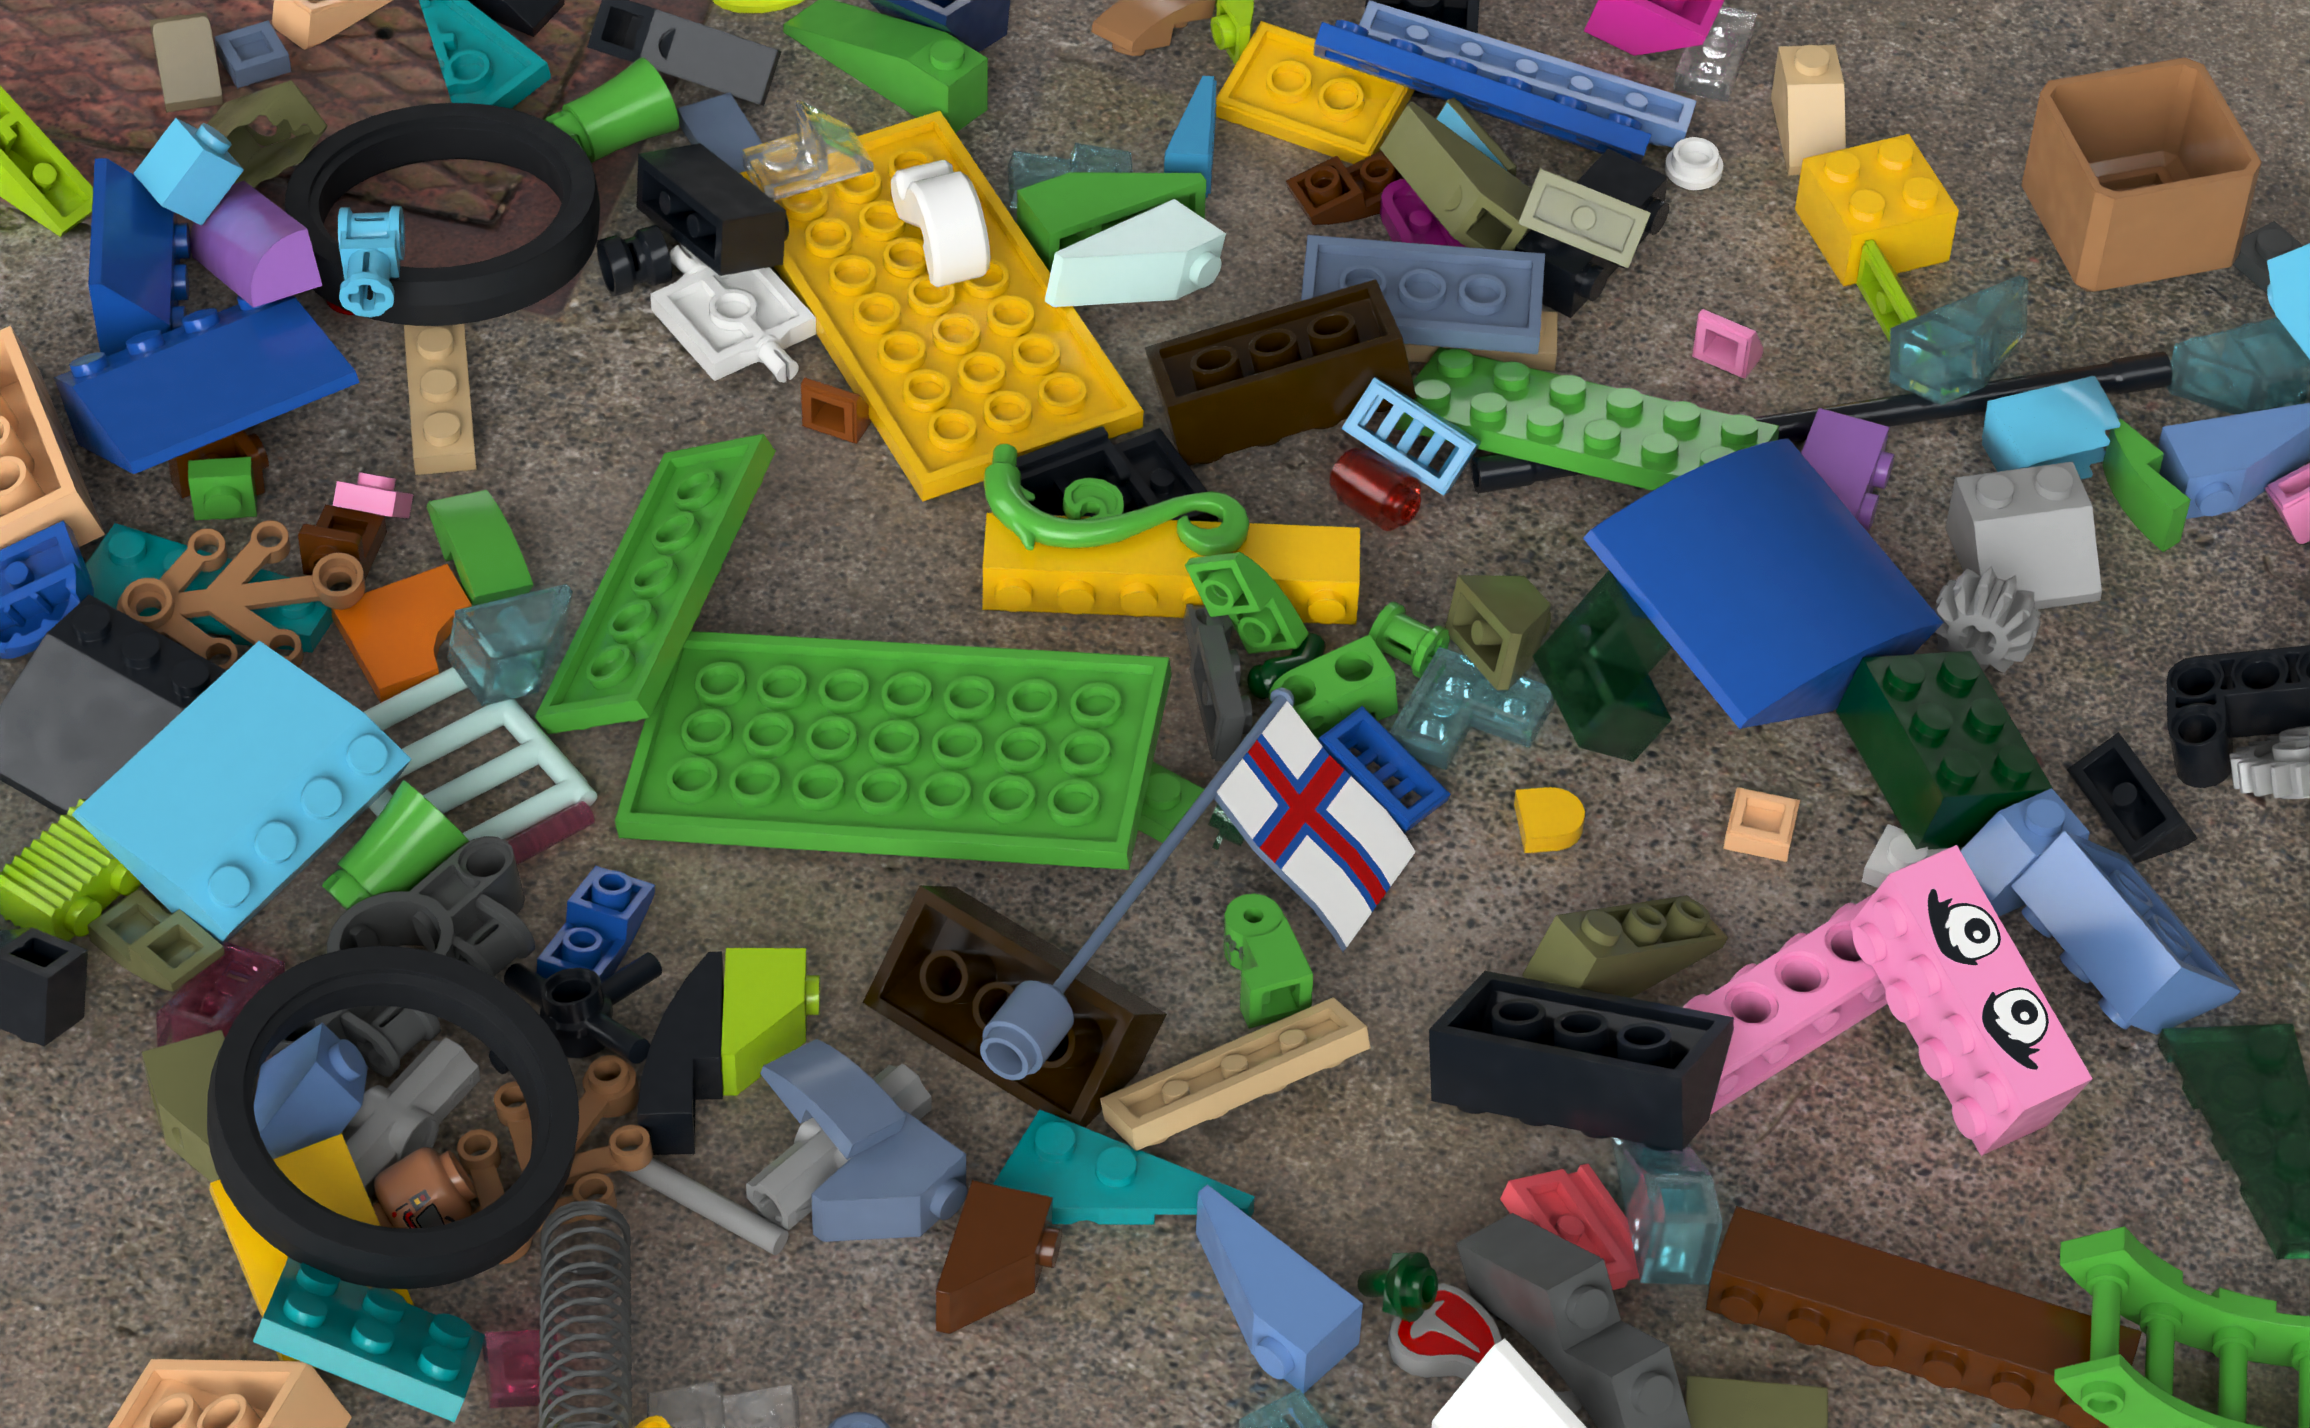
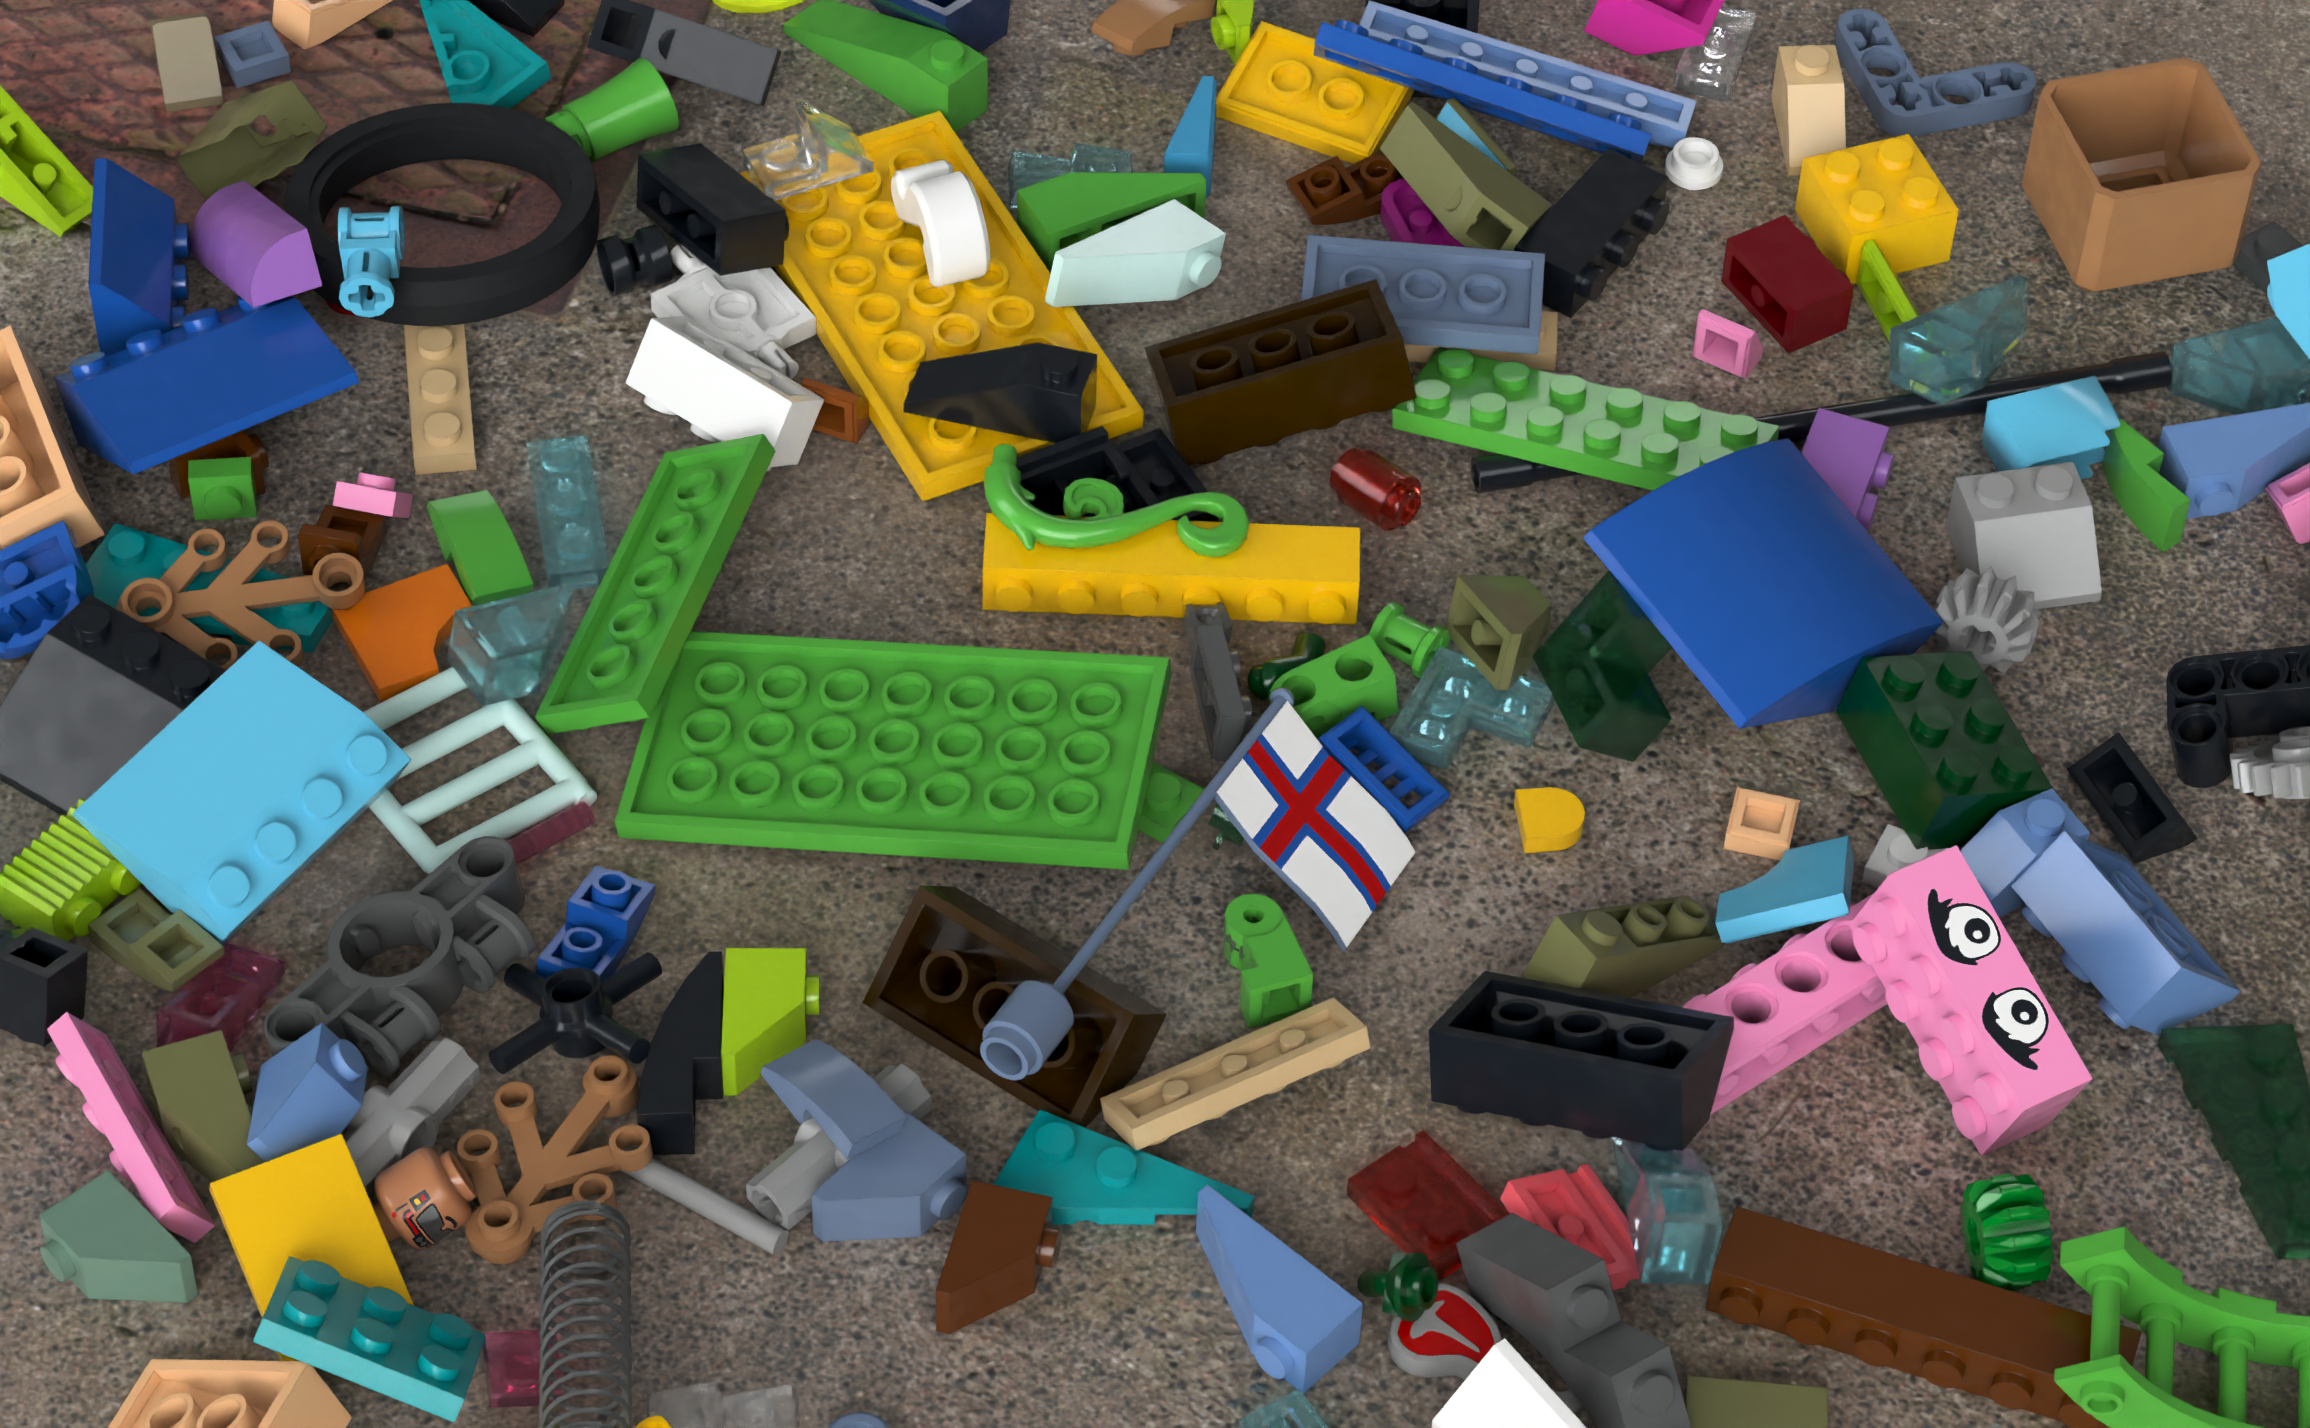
(115, 1247): none -> sand green slope
(122, 1115): none -> bright pink plate
(189, 170): medium azure brick -> none
(364, 1251): black tyre -> none
(396, 850): bright green plant -> none
(567, 511): none -> clear light blue plate
(719, 127): sand blue tile -> none
(721, 389): none -> white brick
(1012, 390): none -> black slope
(1251, 598): bright green slope -> none
(1424, 1201): none -> clear red plate
(1444, 430): slope -> none
(1584, 218): plate -> none
(1787, 283): none -> dark red brick
(1802, 889): none -> medium azure tile
(1992, 90): none -> sand blue beam
(2007, 1231): none -> green gear

